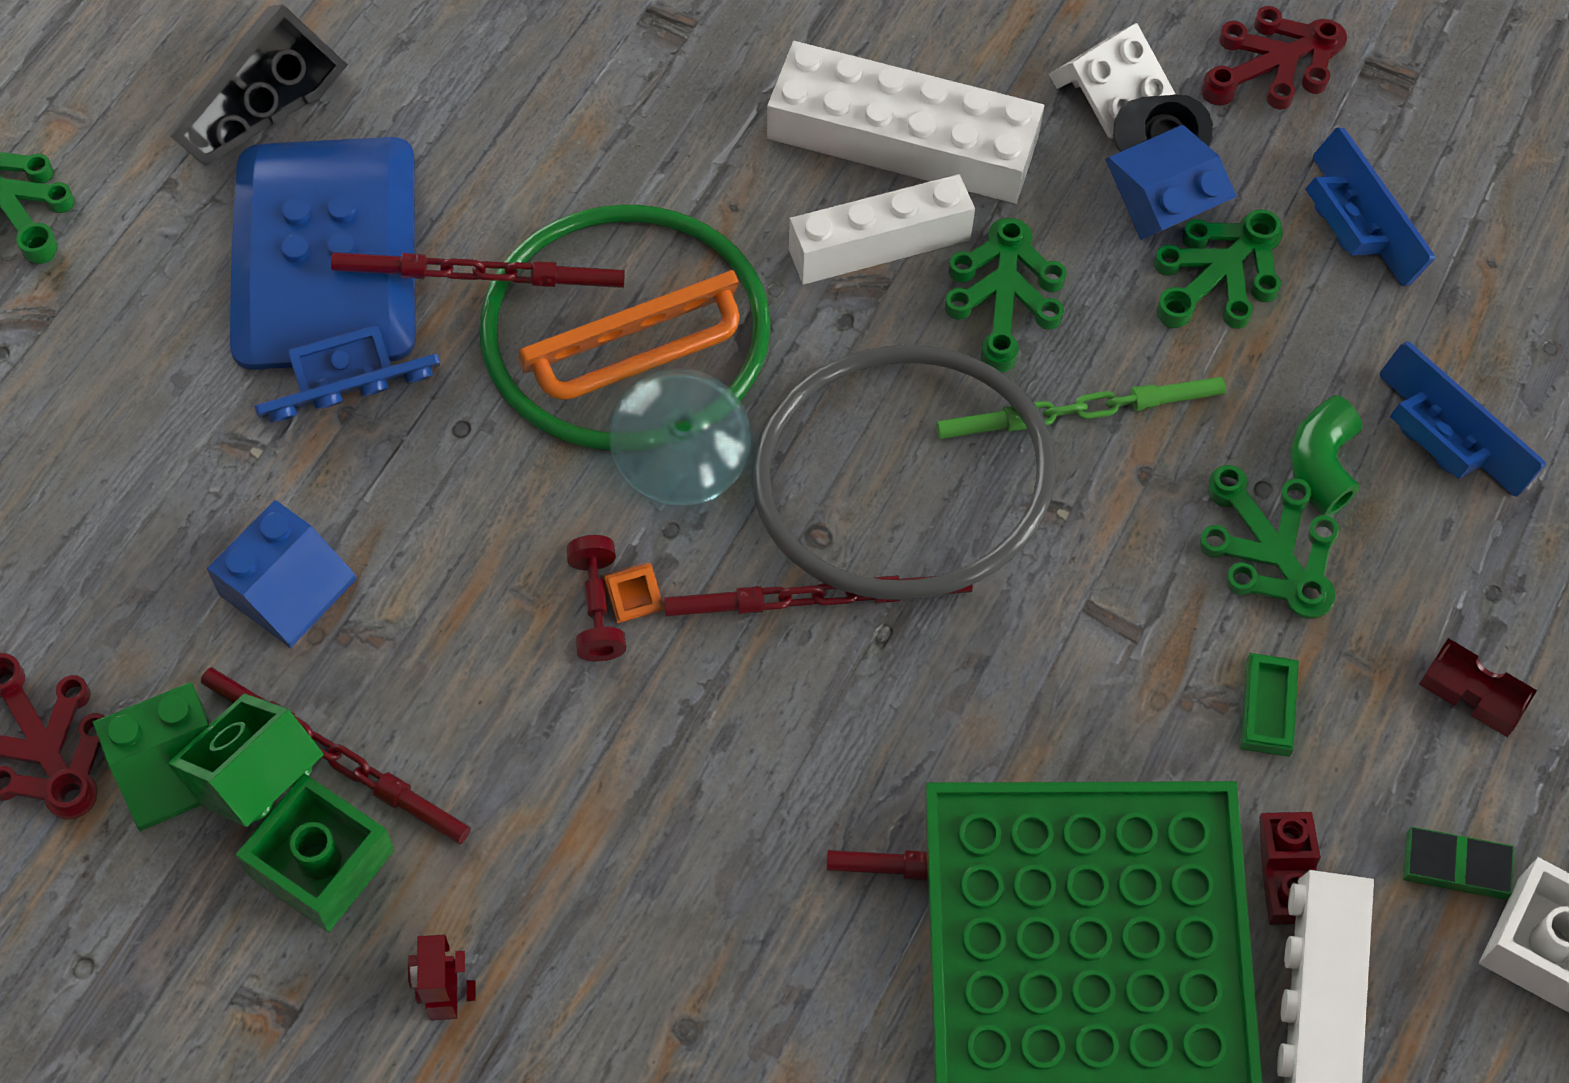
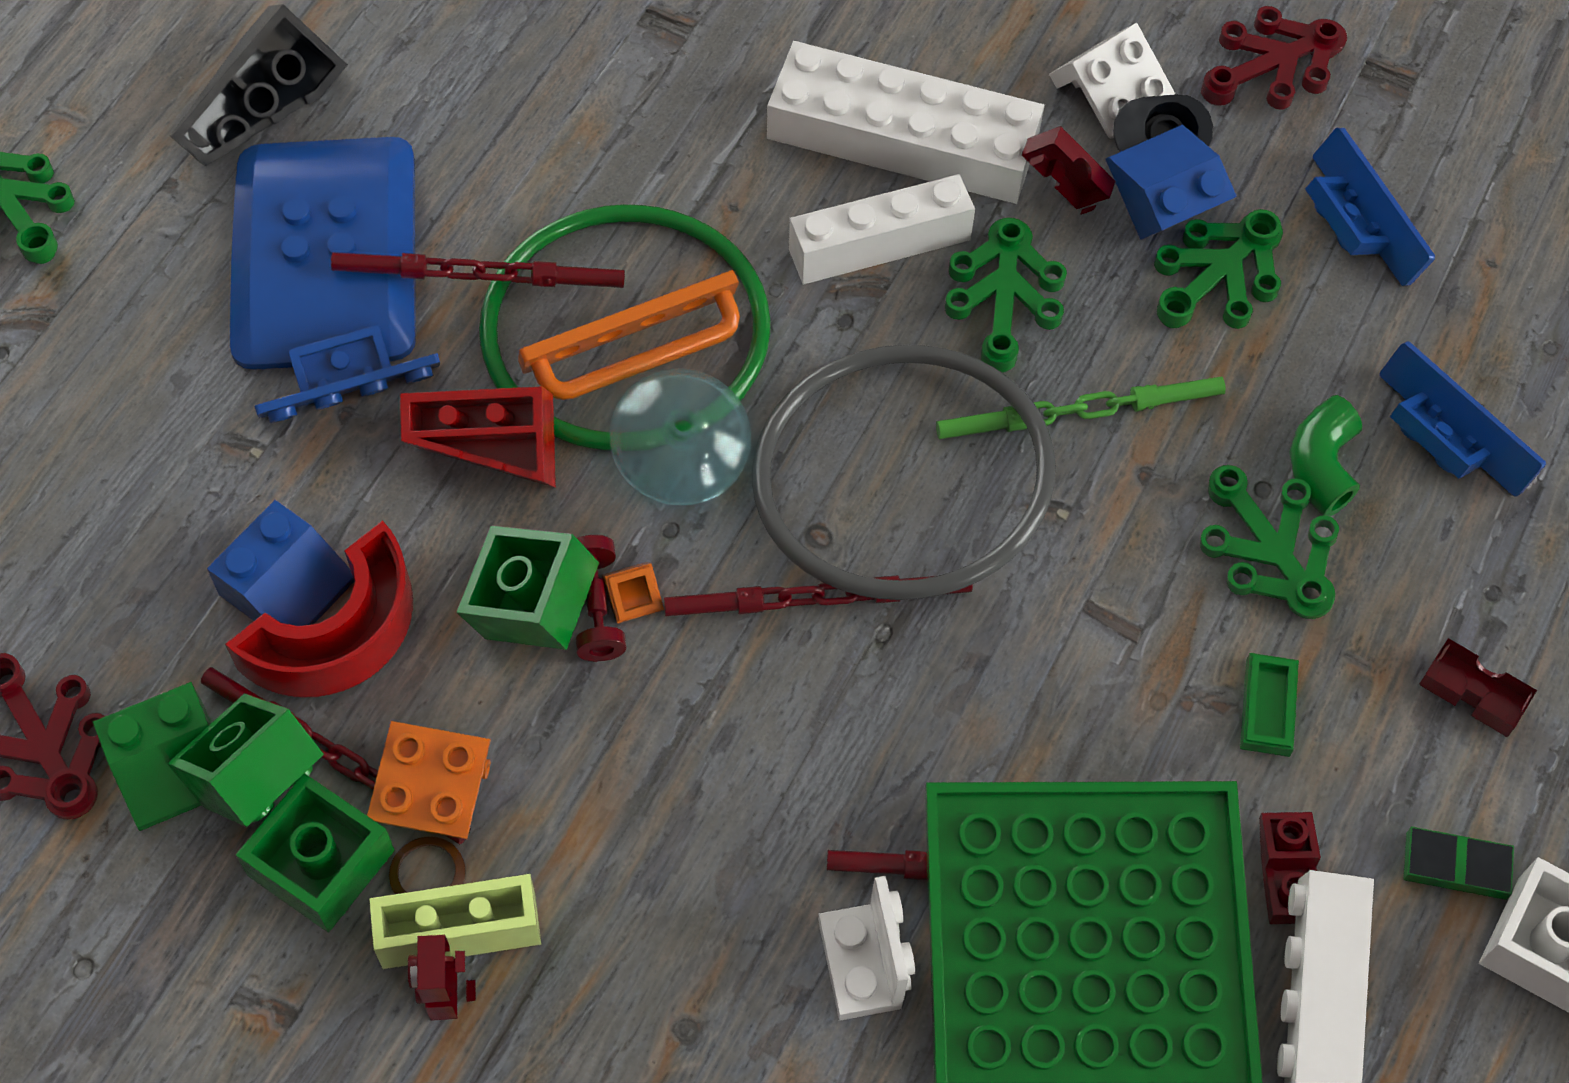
(346, 646): none -> red brick
(429, 779): none -> orange hinge
(460, 870): none -> reddish brown piece
(472, 916): none -> yellowish green brick
(486, 427): none -> red wedge
(528, 587): none -> green brick
(866, 956): none -> white bracket
(1075, 171): none -> dark red piece

